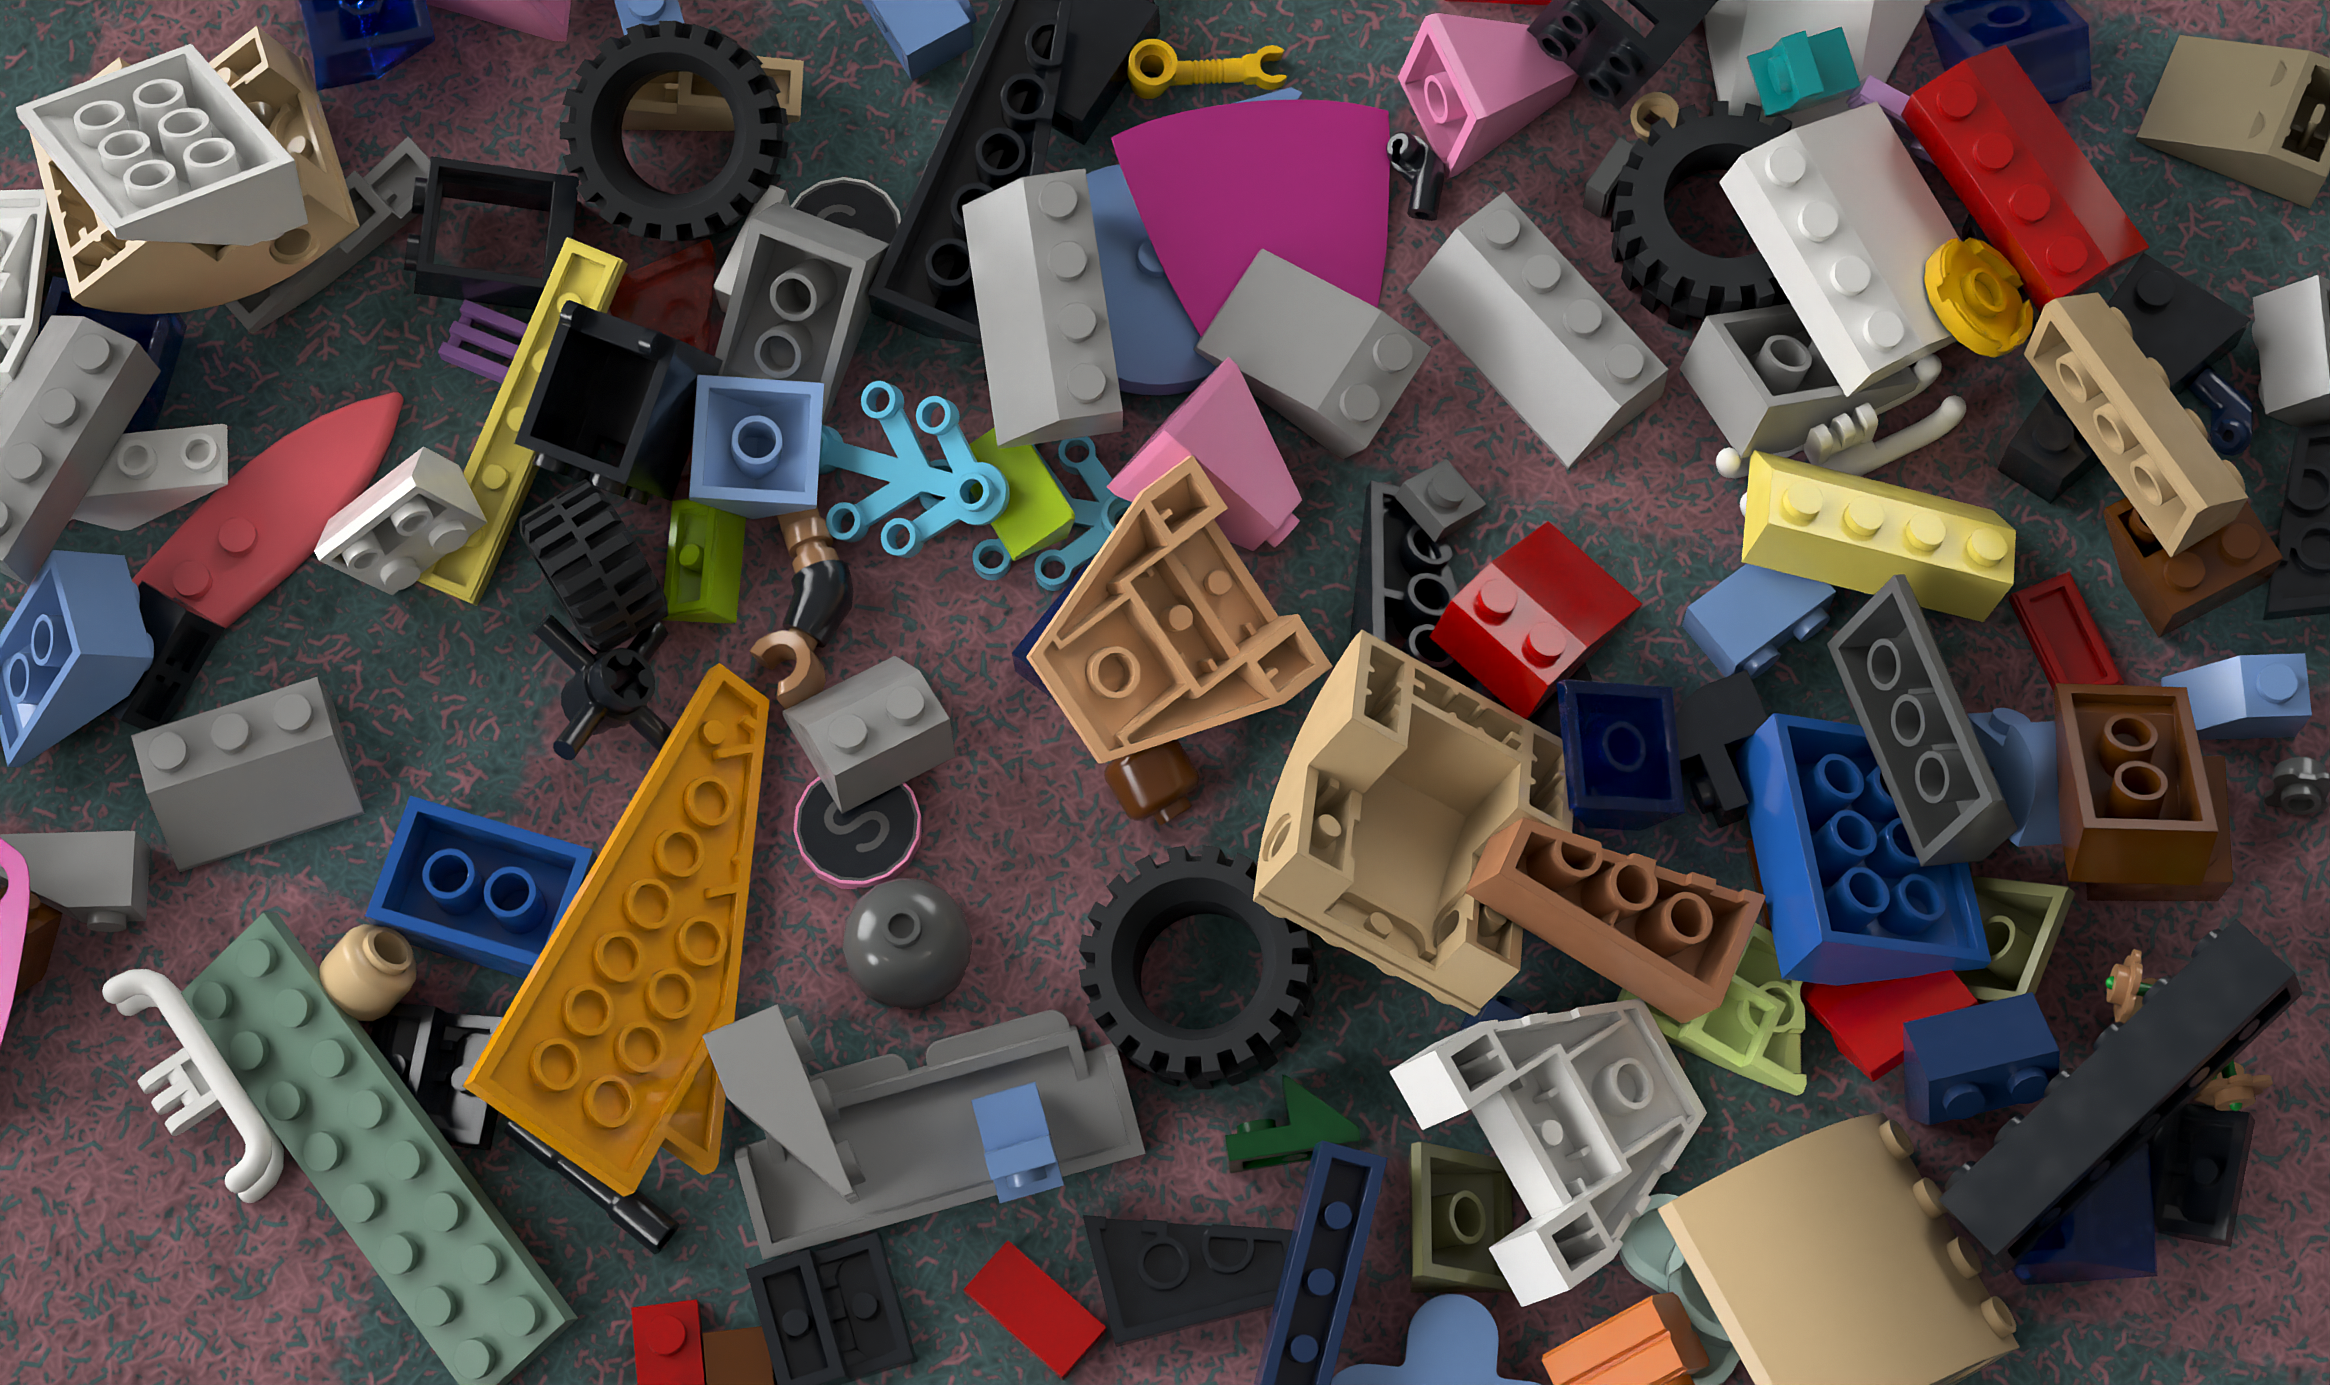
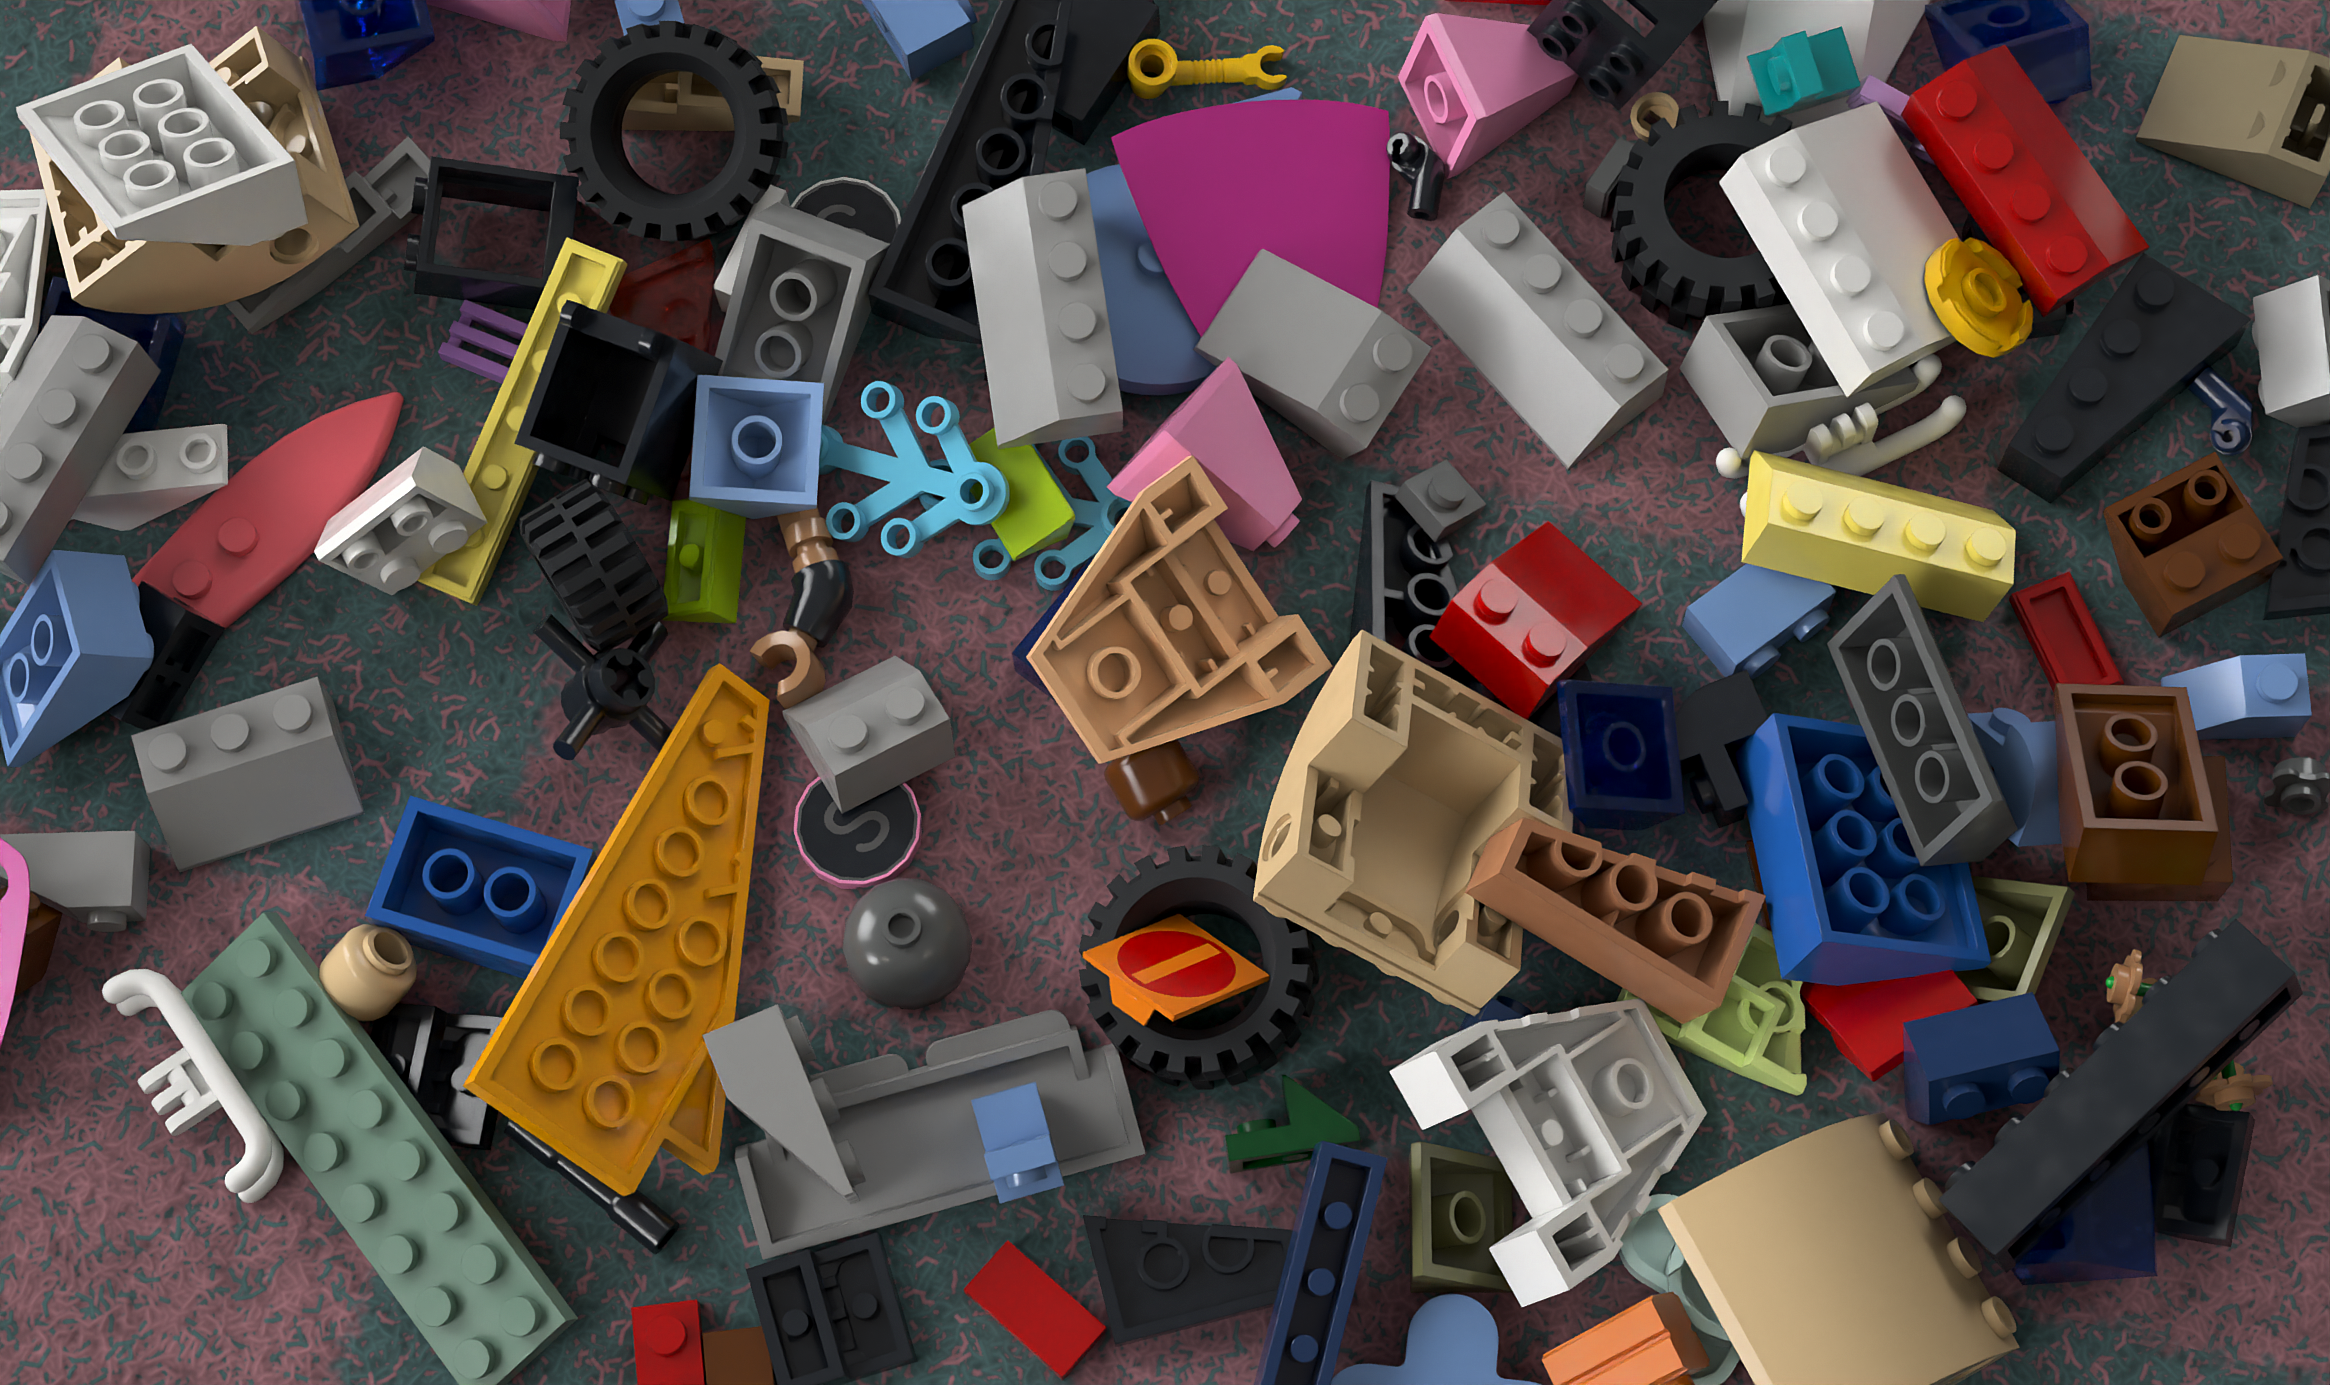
(1172, 970): none -> piece
(2134, 421): tan slope -> none

